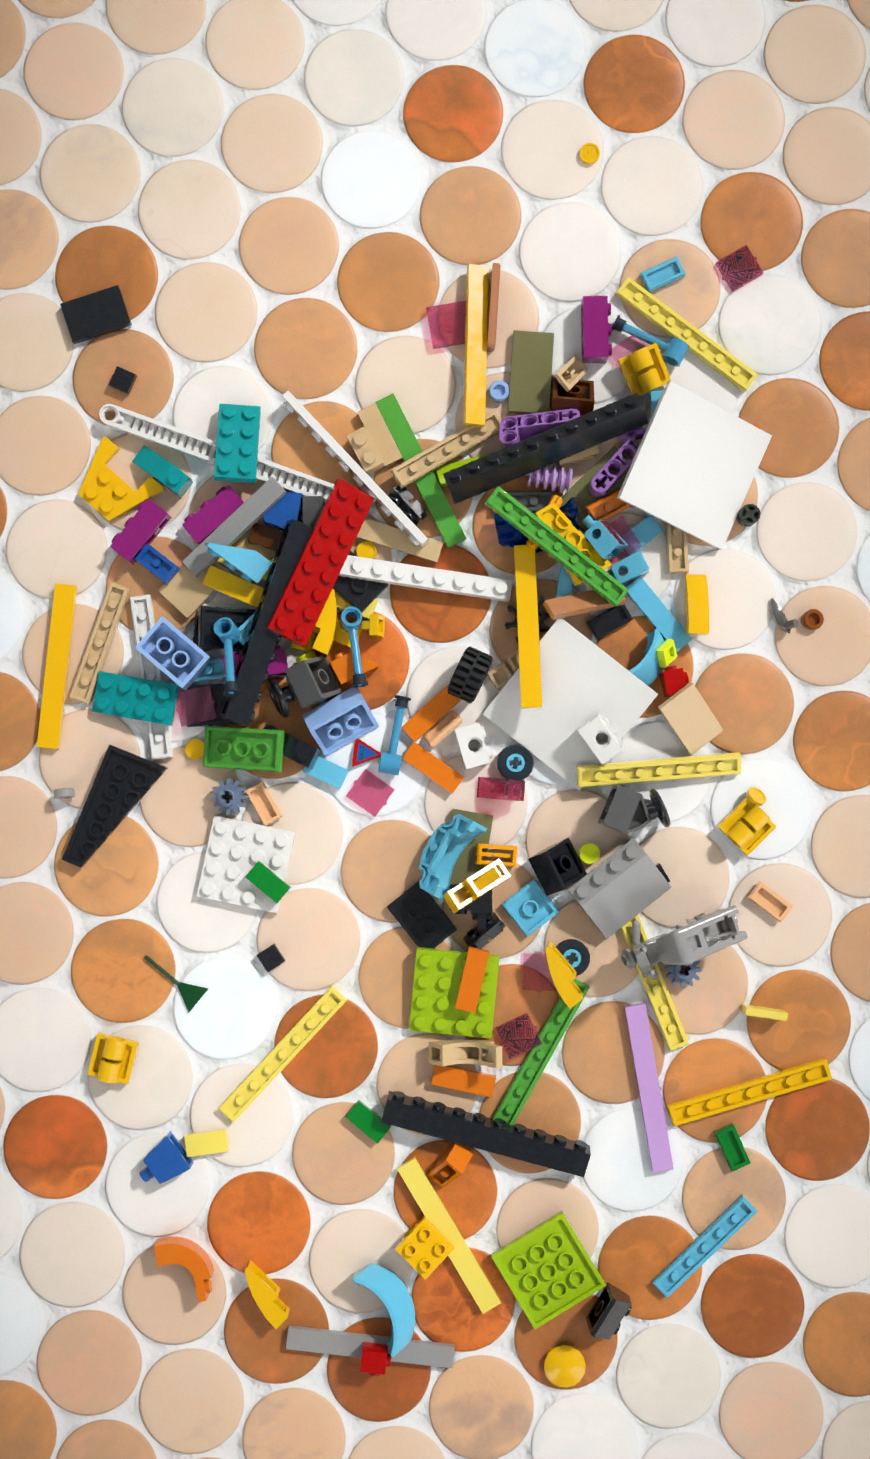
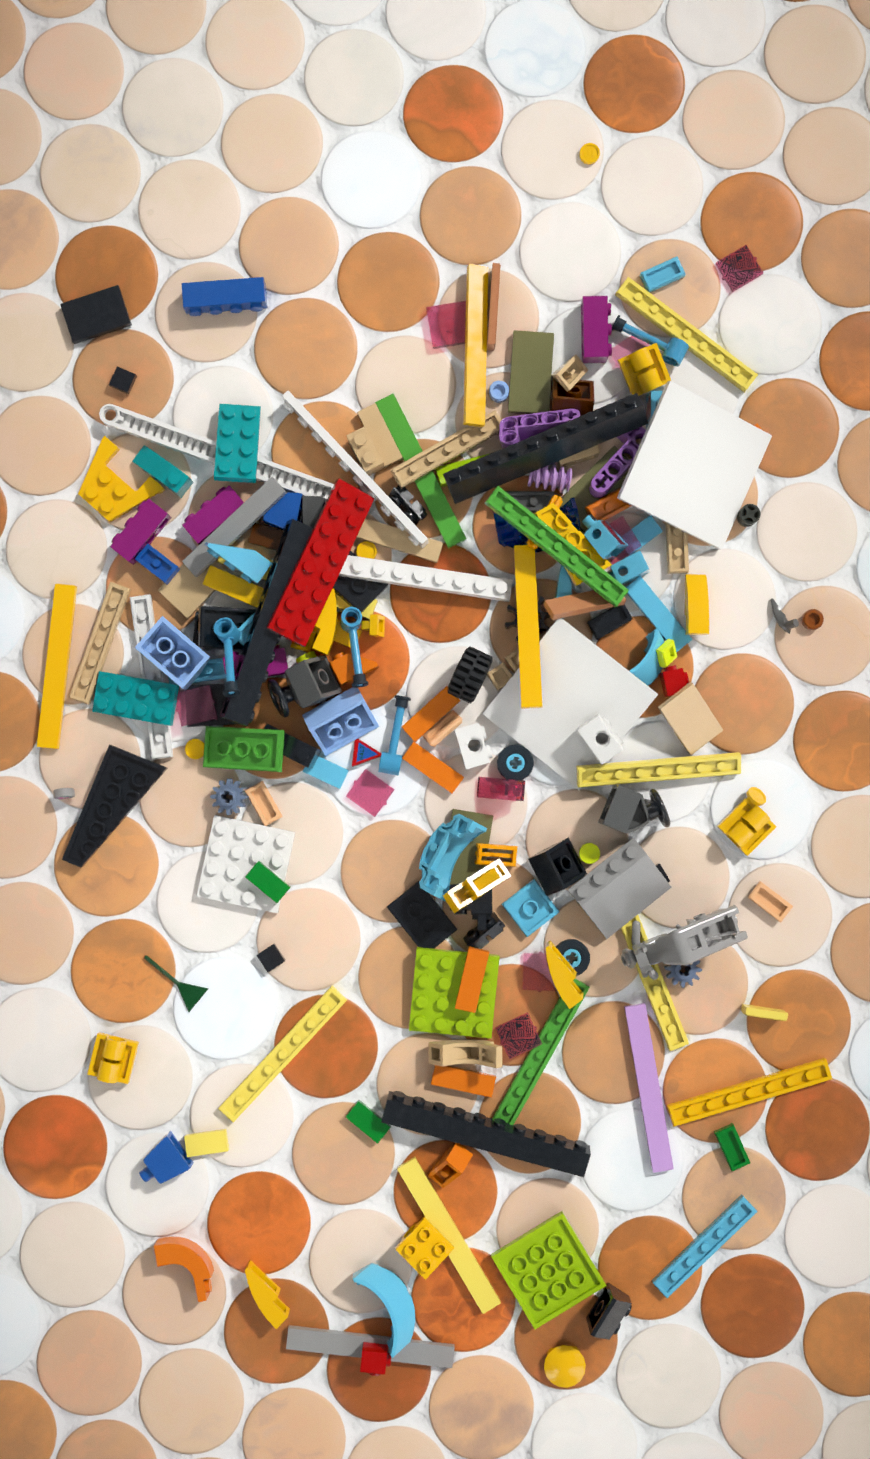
(224, 296): none -> blue brick

